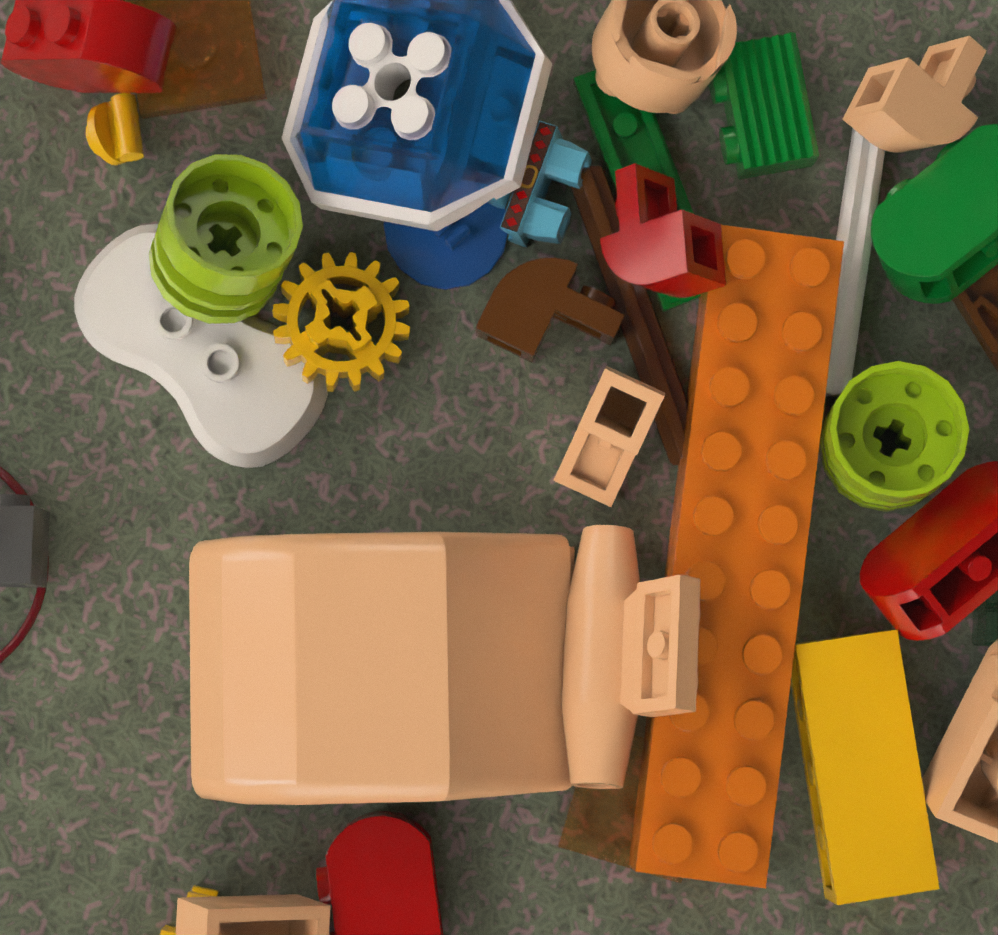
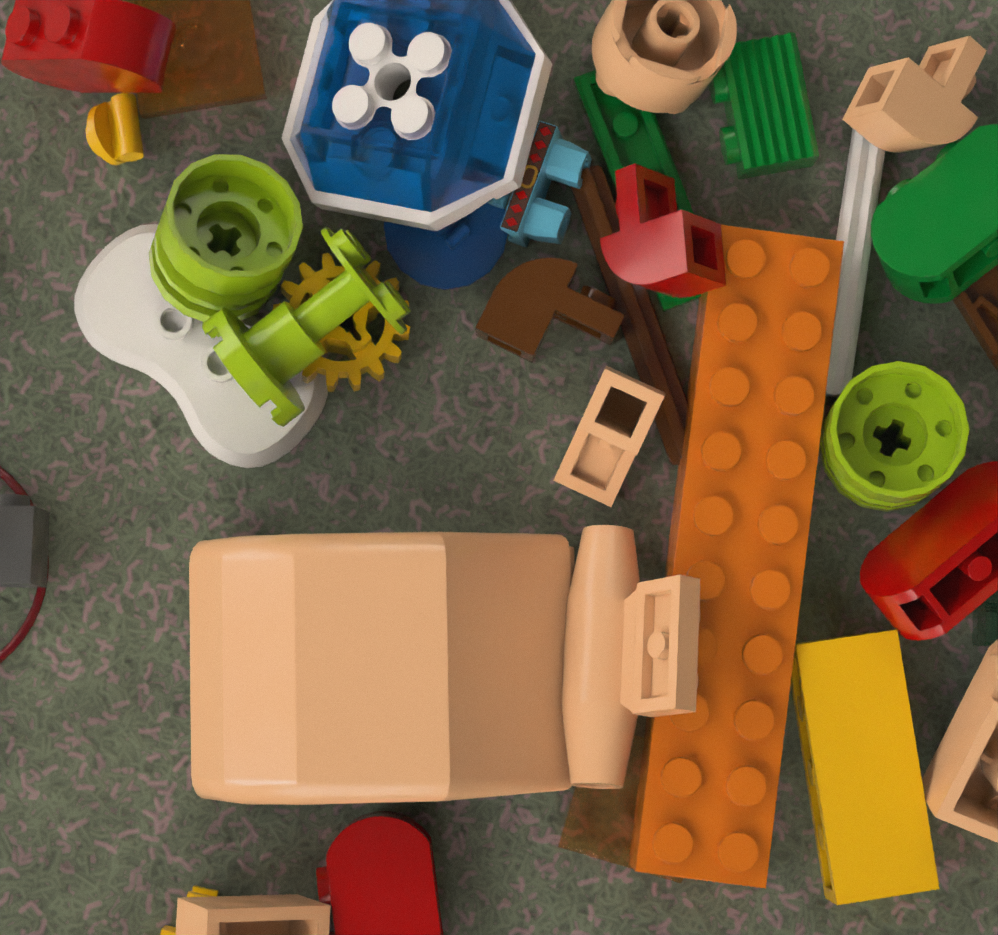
(290, 338): none -> lime piece

